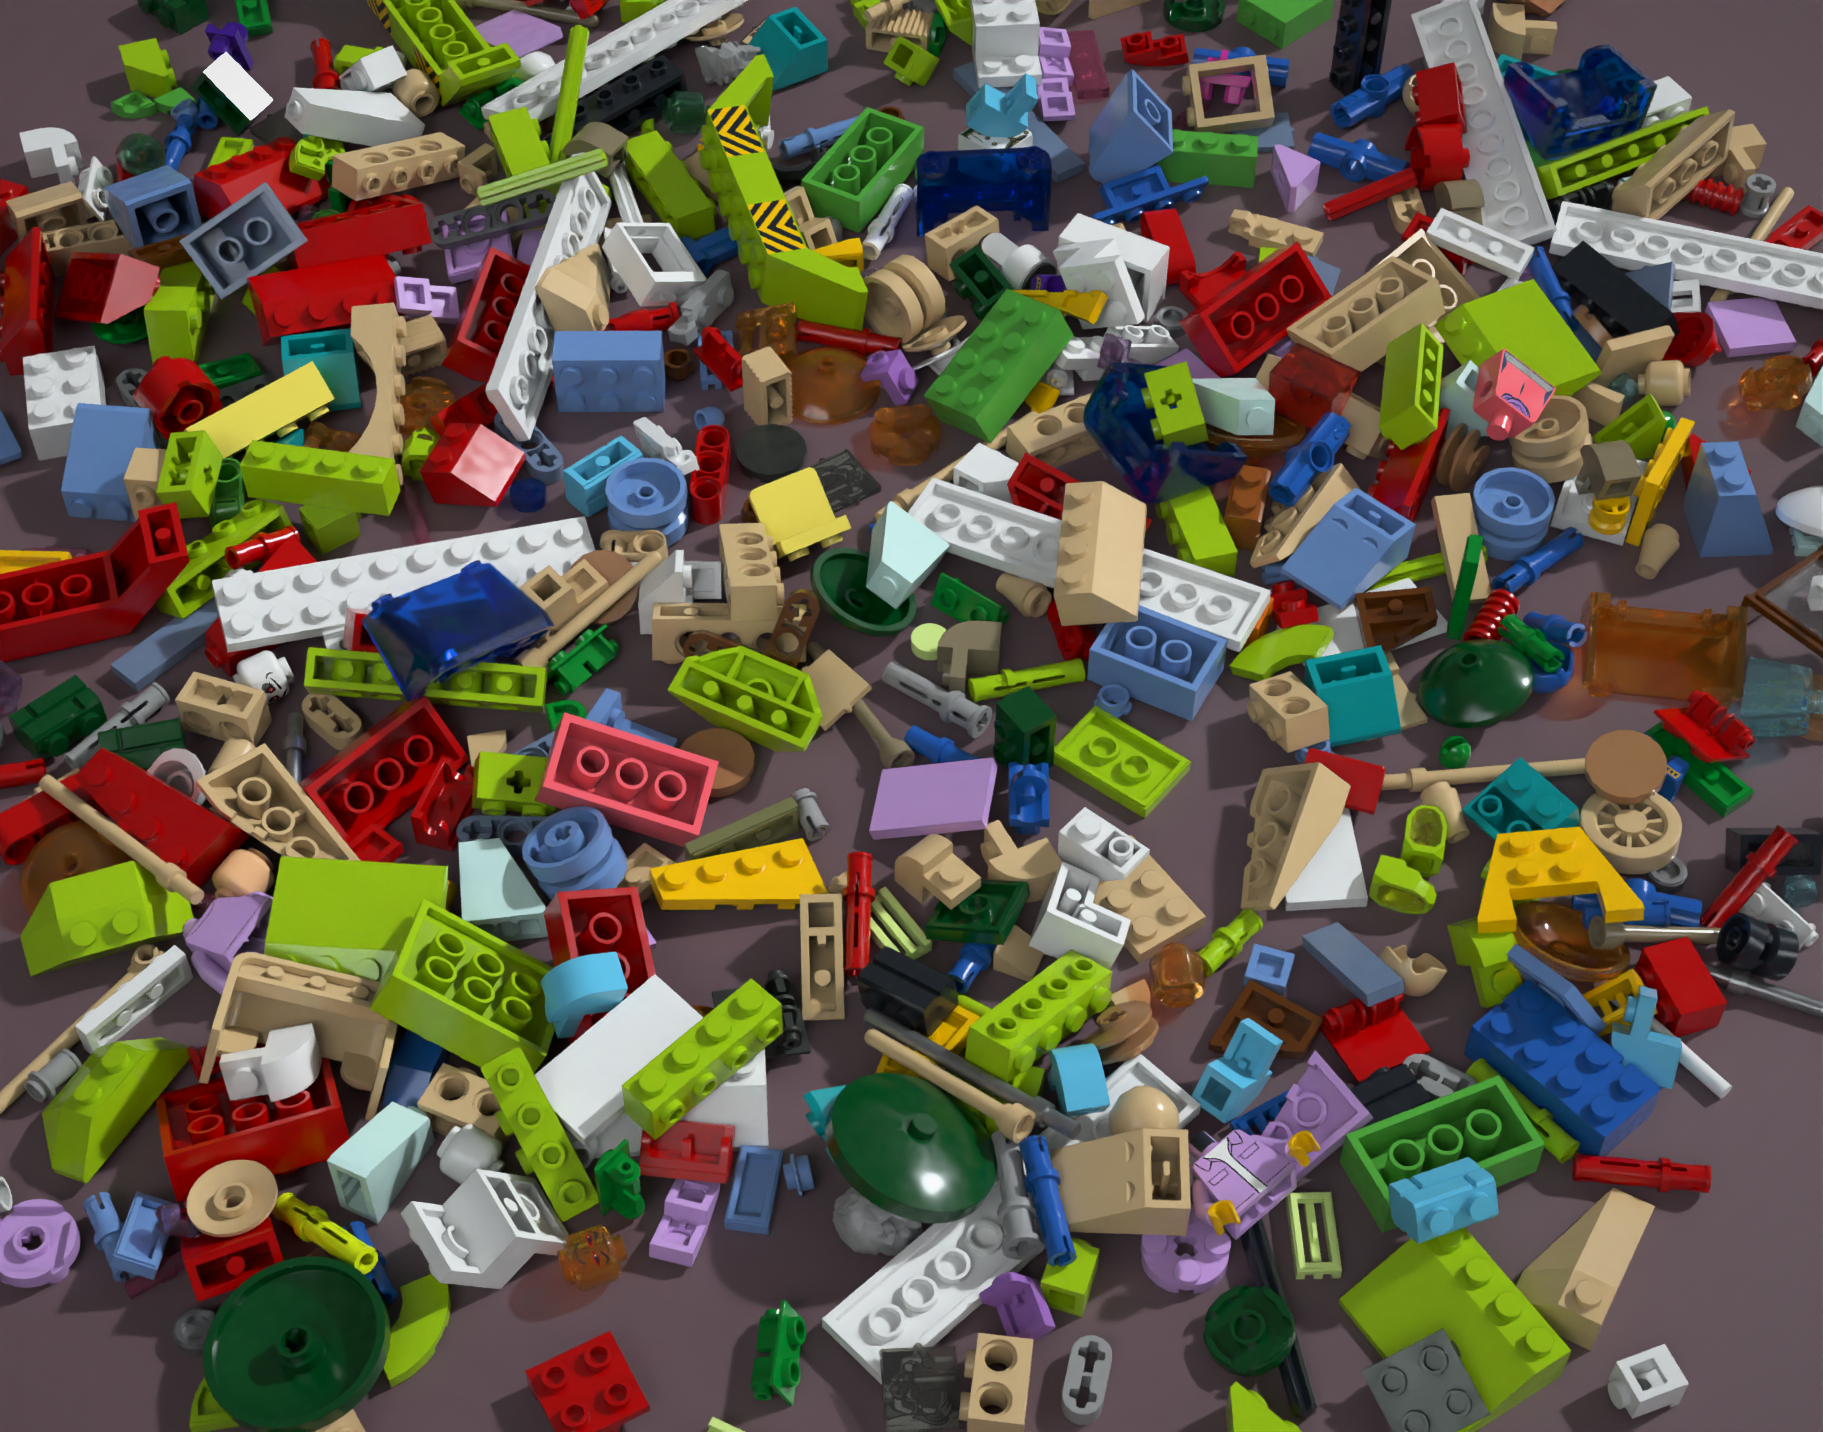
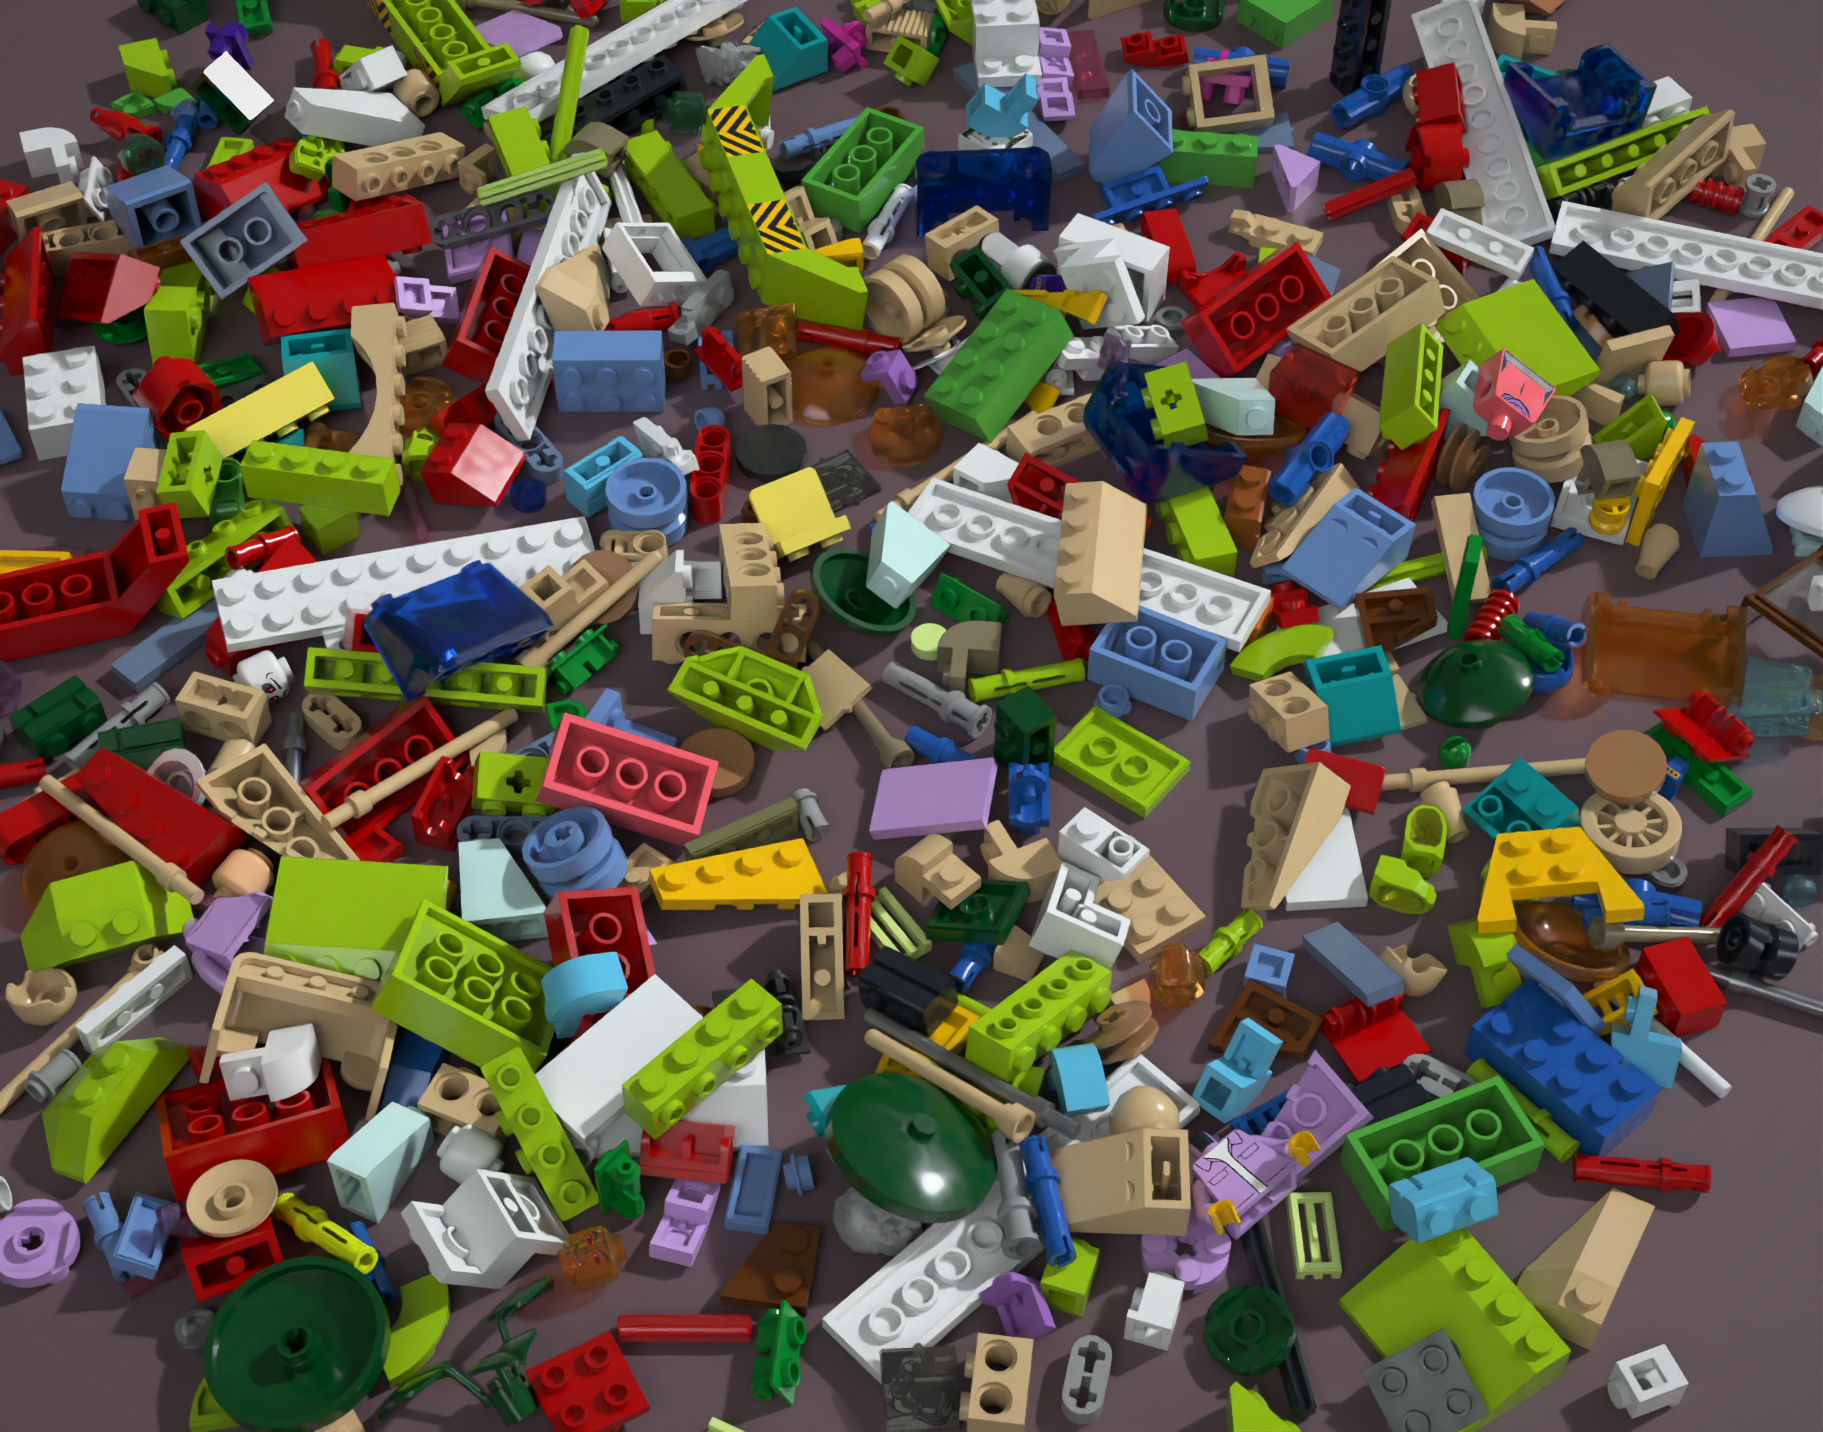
(42, 996): none -> tan hair
(120, 124): none -> red piece
(362, 801): none -> tan bar
(507, 1389): none -> dark green plant
(683, 1328): none -> red axle
(777, 1270): none -> reddish brown wing
(847, 42): none -> dark pink hips
(1154, 1311): none -> white brick

